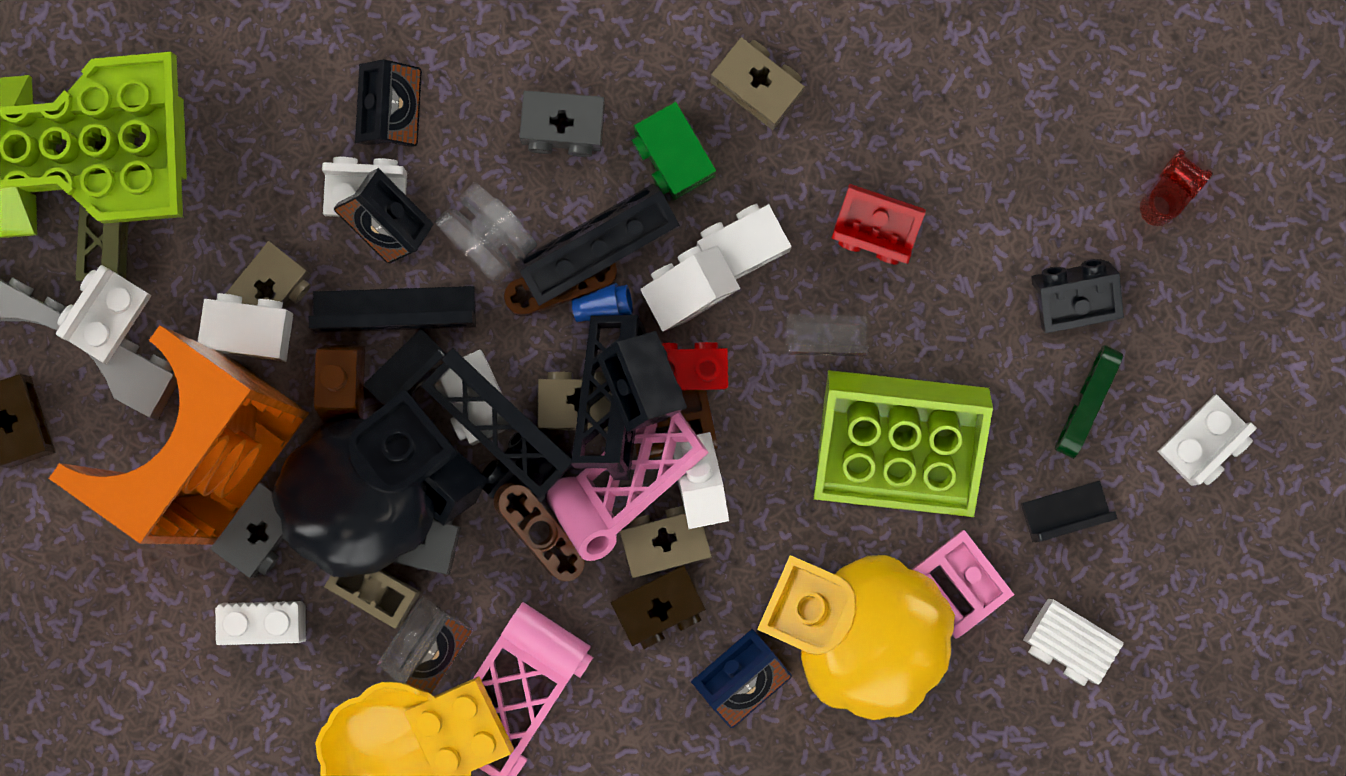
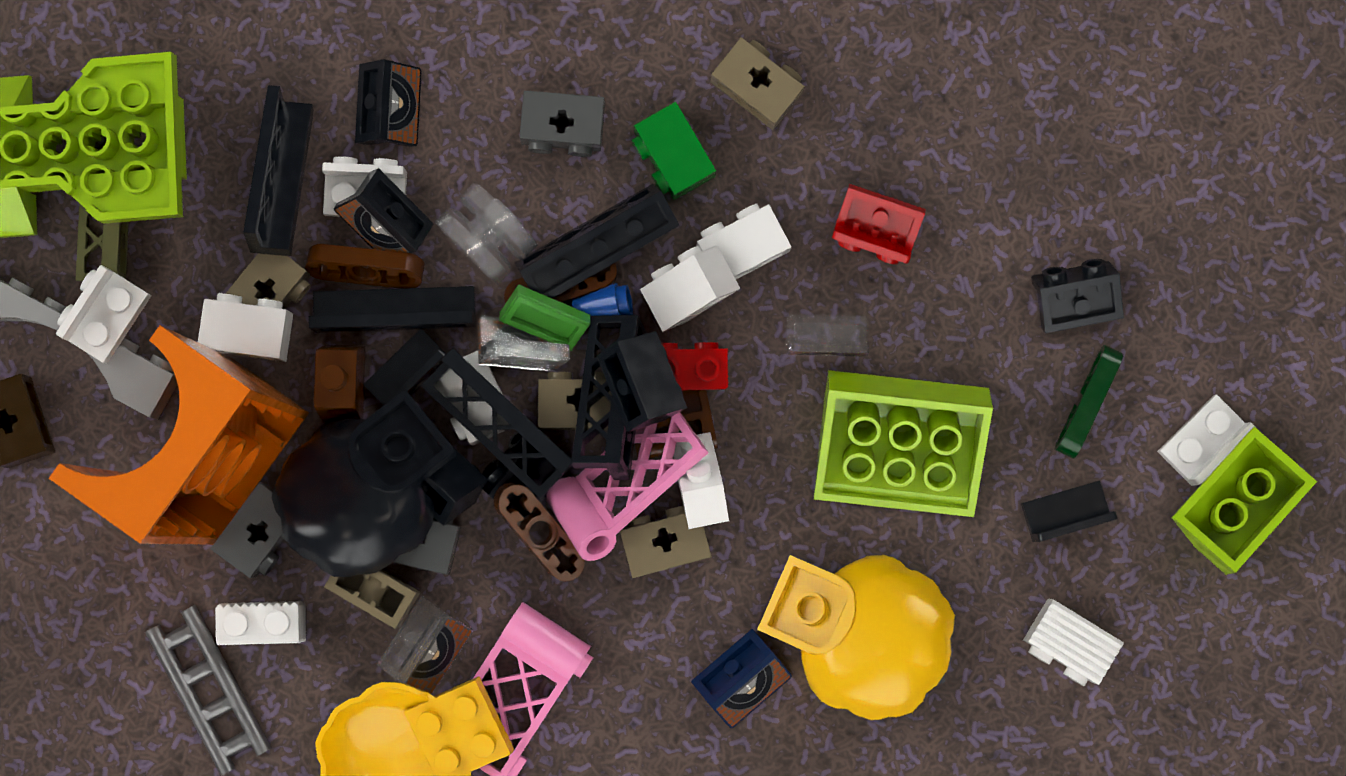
(232, 699): none -> flat silver bar
(278, 175): none -> black fence
(346, 263): none -> reddish brown beam
(514, 348): none -> clear panel
(544, 317): none -> bright green tile
(634, 607): dark brown brick -> none
(971, 576): bright pink plate -> none
(1177, 185): clear red piece -> none
(1242, 501): none -> lime slope

